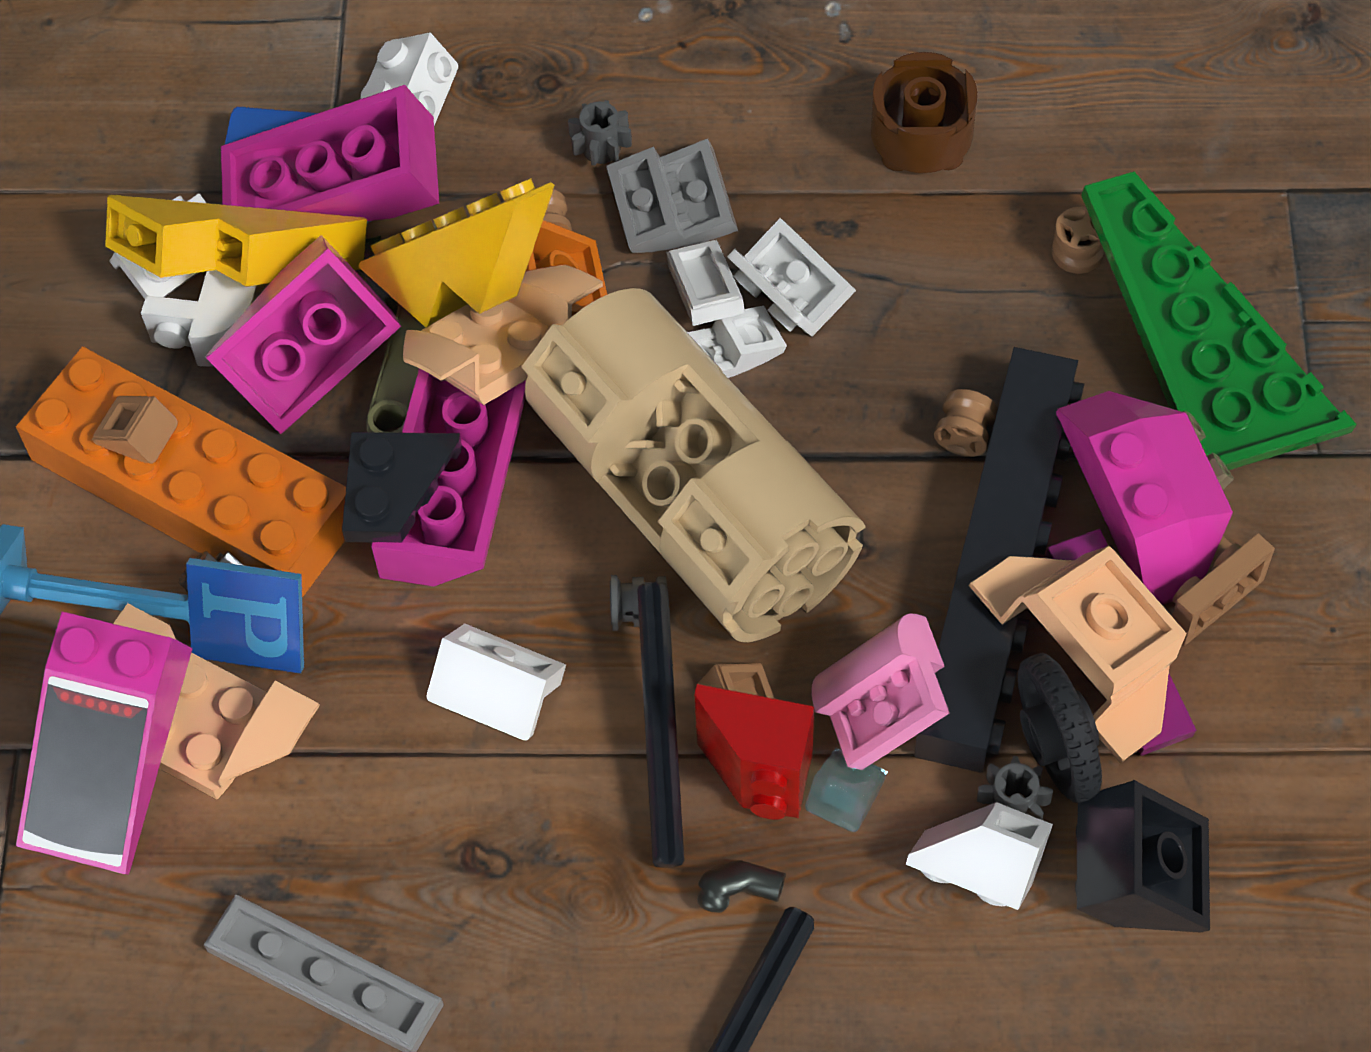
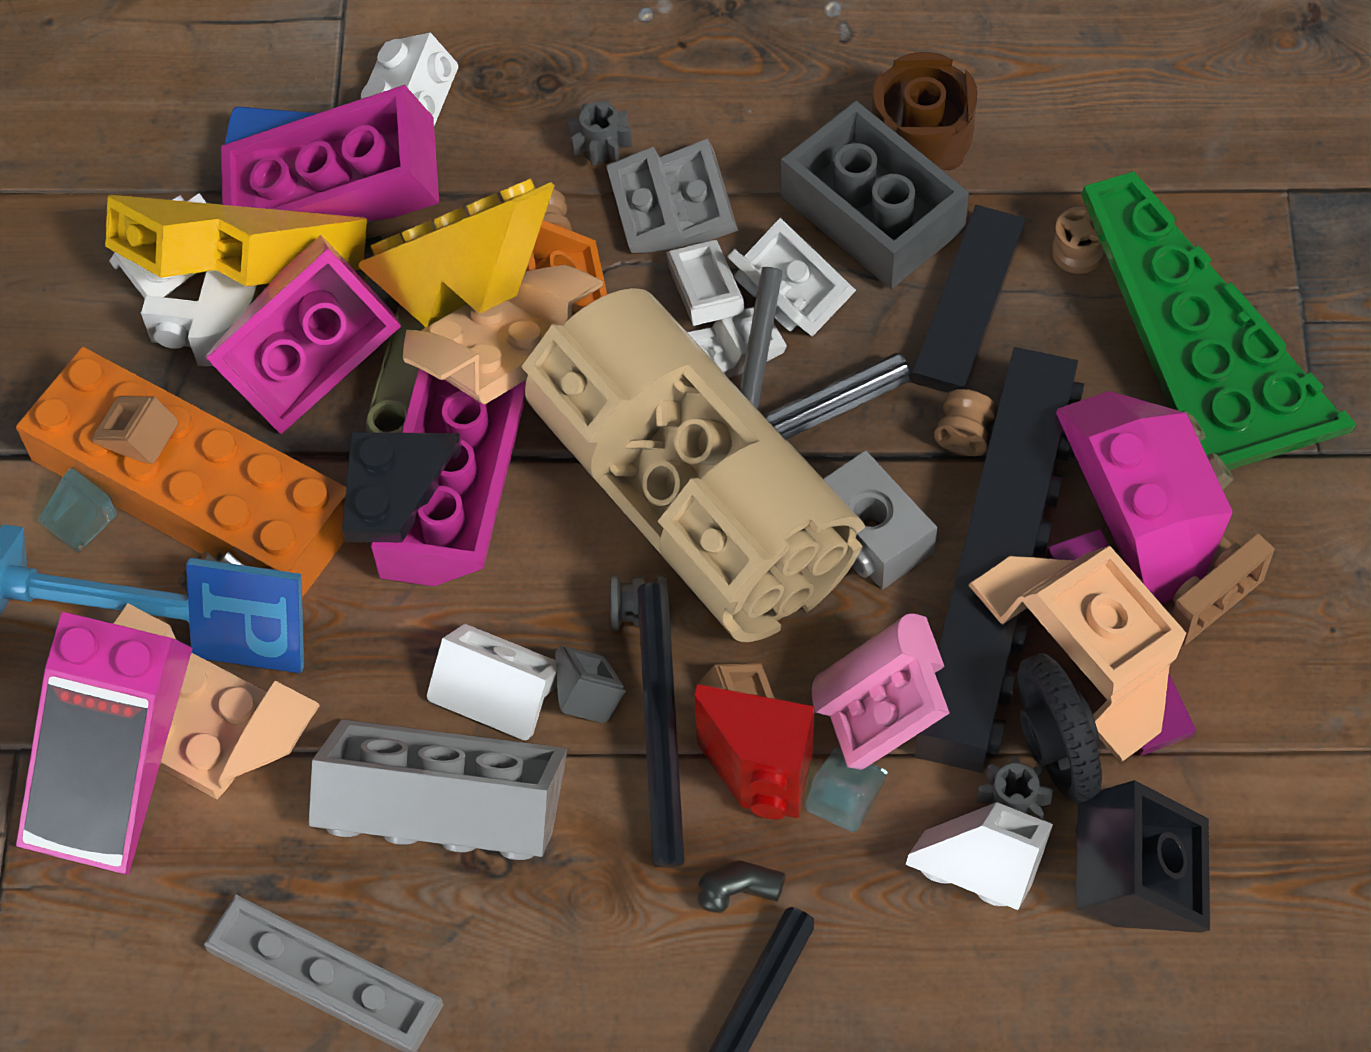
(77, 510): none -> clear light blue slope
(437, 788): none -> light grey slope
(587, 684): none -> dark grey slope
(760, 334): none -> dark grey bar
(840, 396): none -> axle
(874, 194): none -> dark grey brick
(904, 532): none -> light grey brick
(968, 300): none -> black tile

